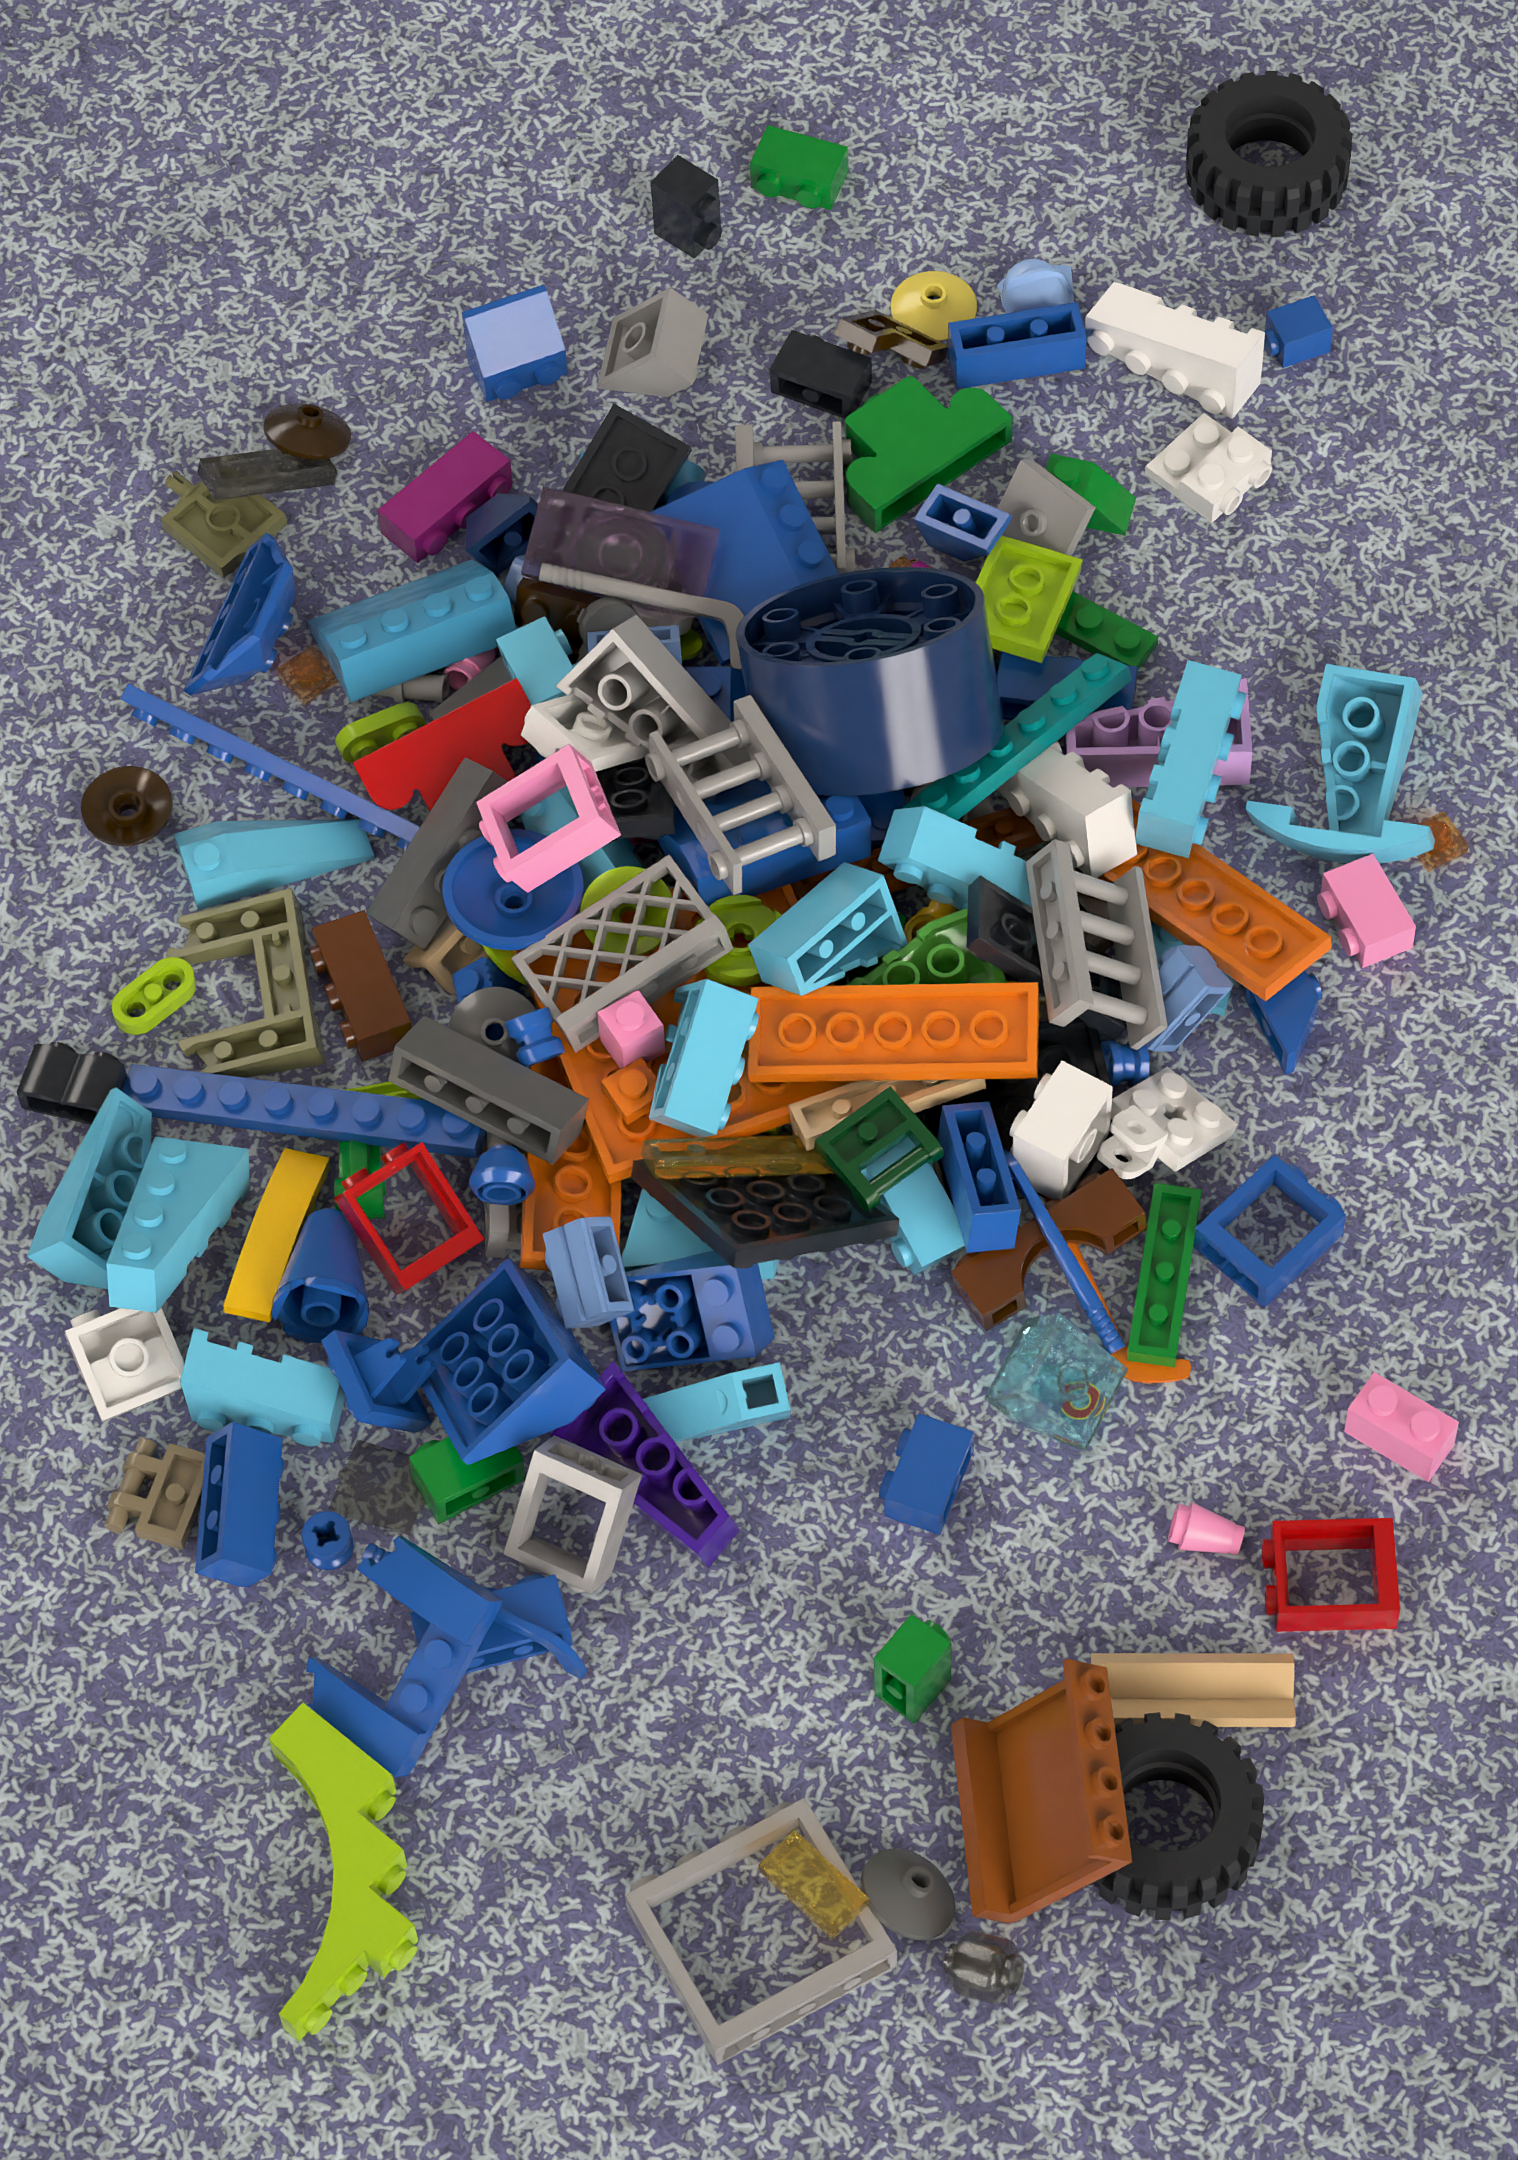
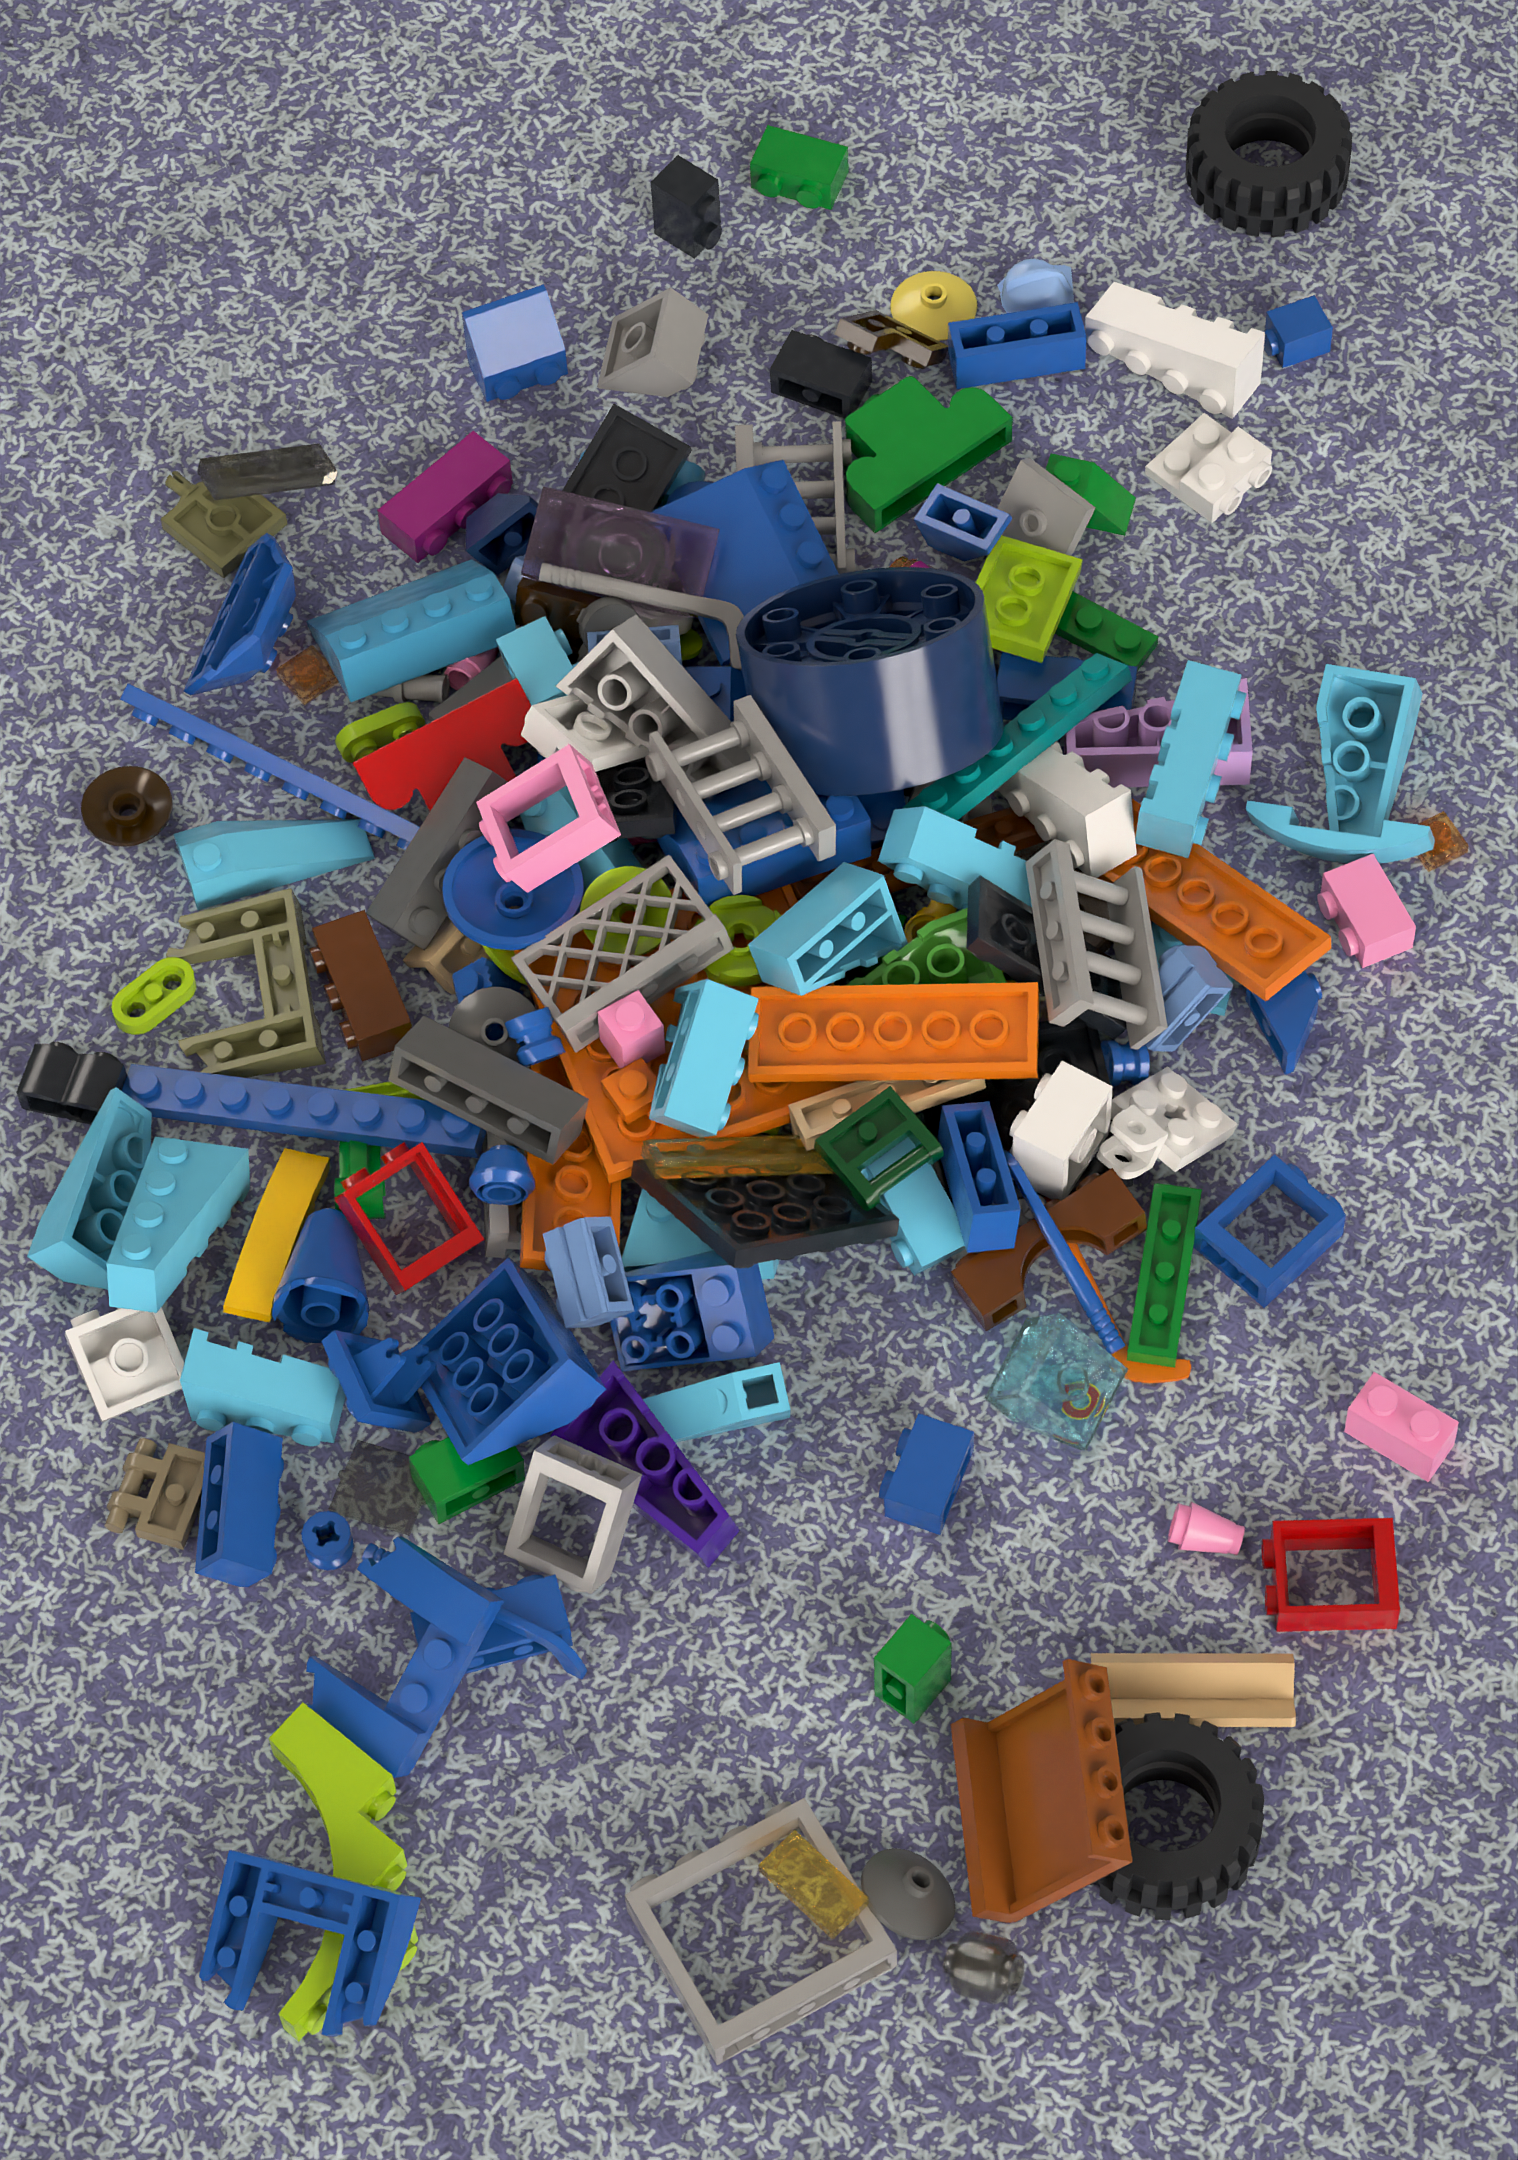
(307, 431): dark brown dish -> none
(370, 1917): none -> blue wedge

